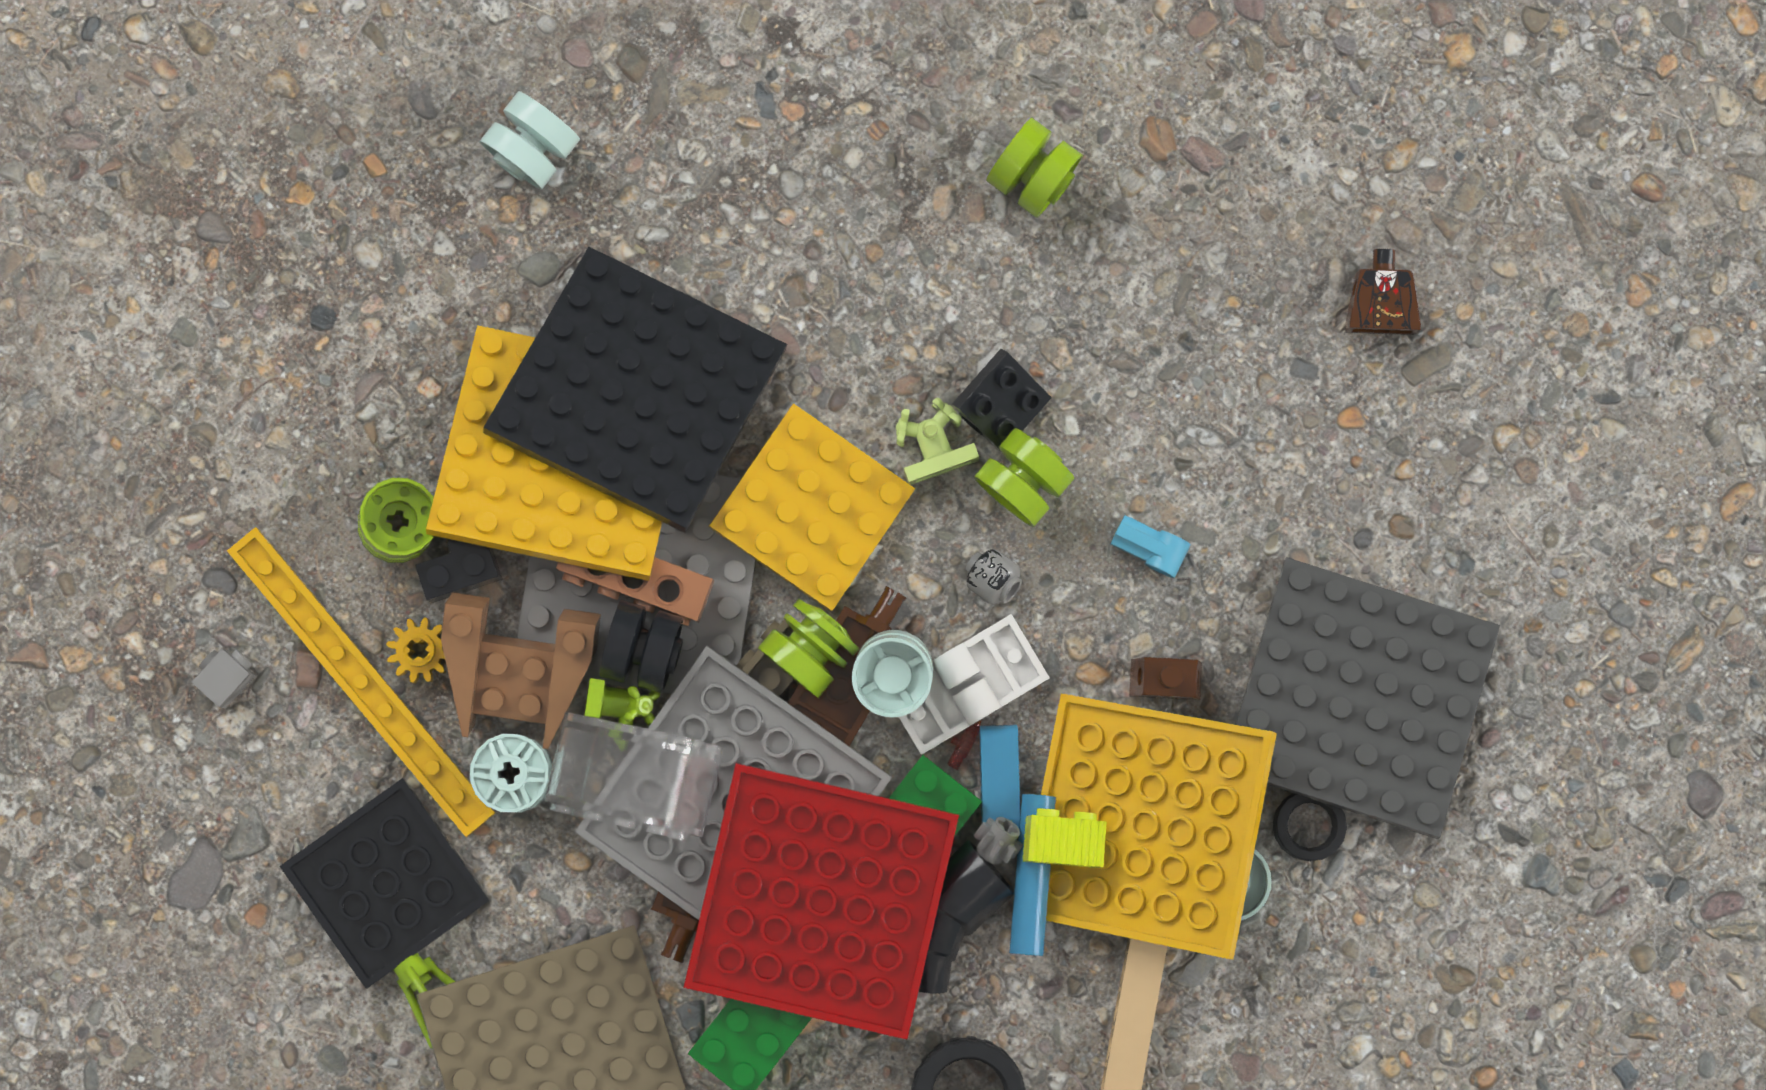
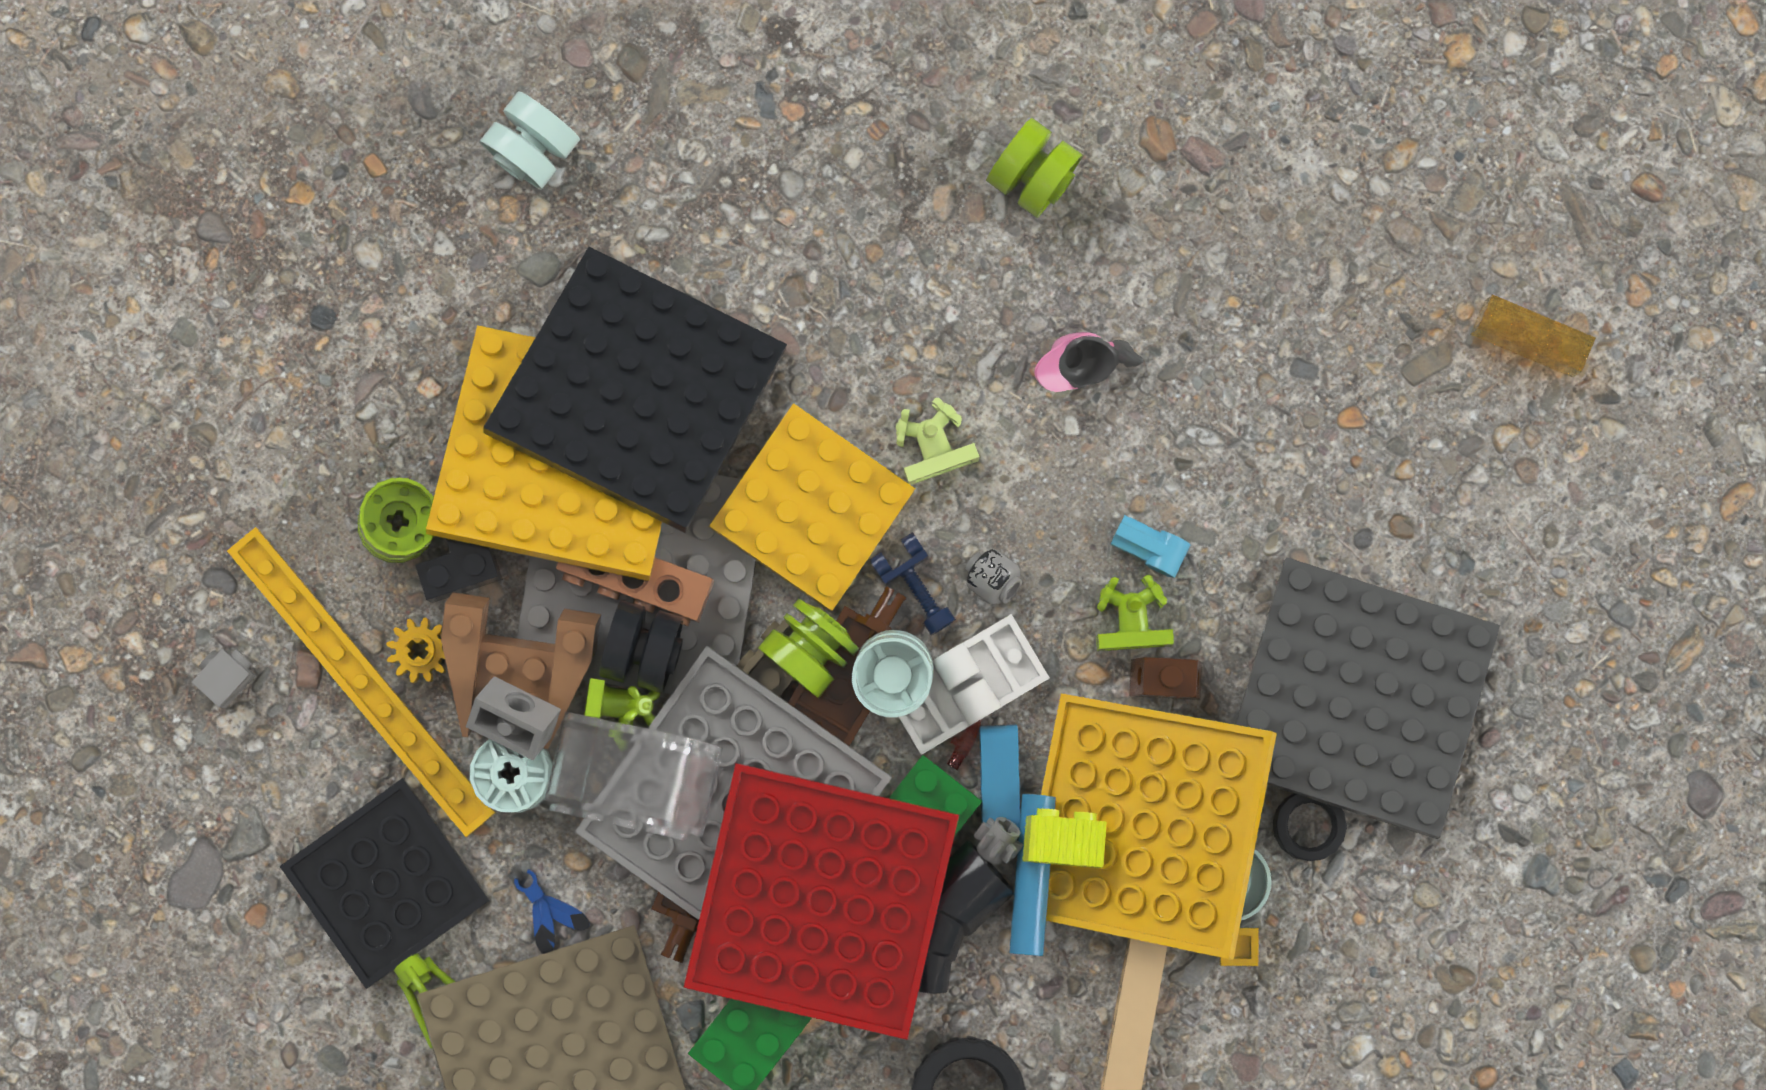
(513, 718): none -> light grey brick
(549, 908): none -> blue piece
(937, 617): none -> dark blue bar
(1001, 399): black plate -> none
(1031, 468): lime wheel -> none
(1082, 361): none -> dark grey hair
(1133, 618): none -> lime piece
(1246, 949): none -> yellow plate
(1383, 299): reddish brown torso -> none
(1533, 336): none -> clear yellow brick

